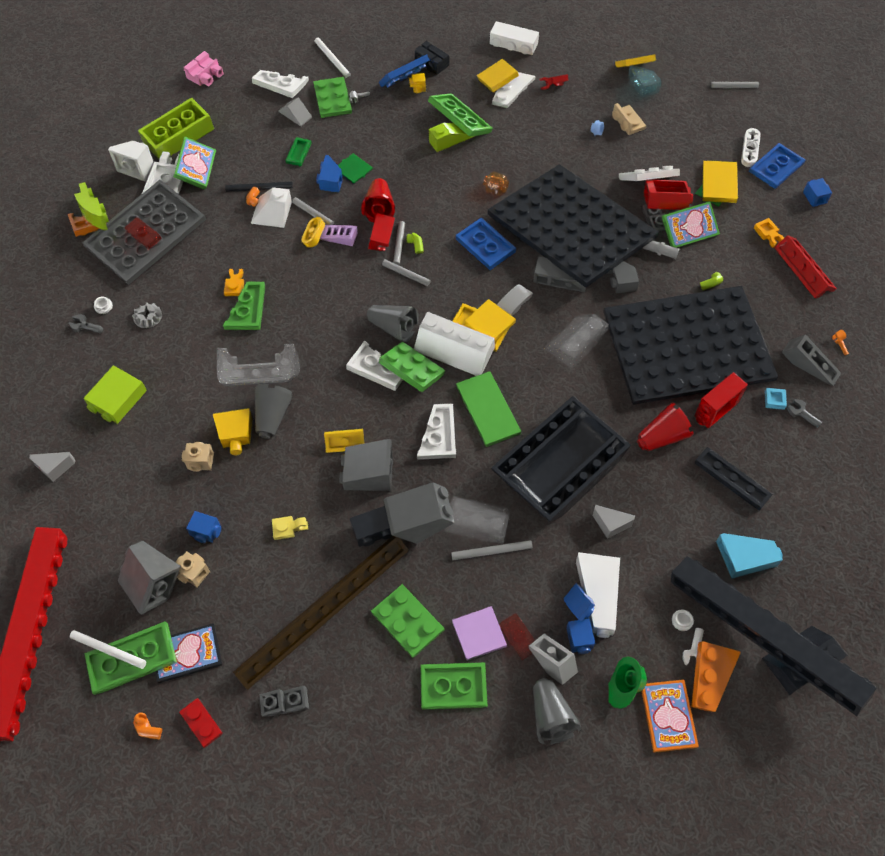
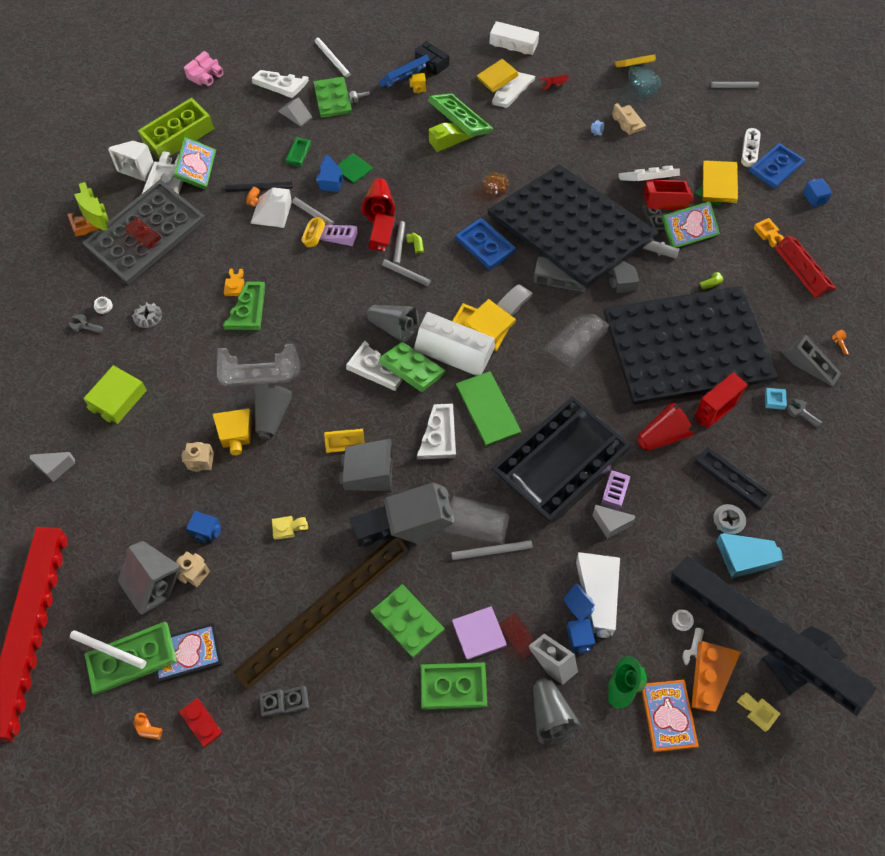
(611, 502): none -> lavender slope
(733, 513): none -> light grey gear
(761, 712): none -> light yellow plate

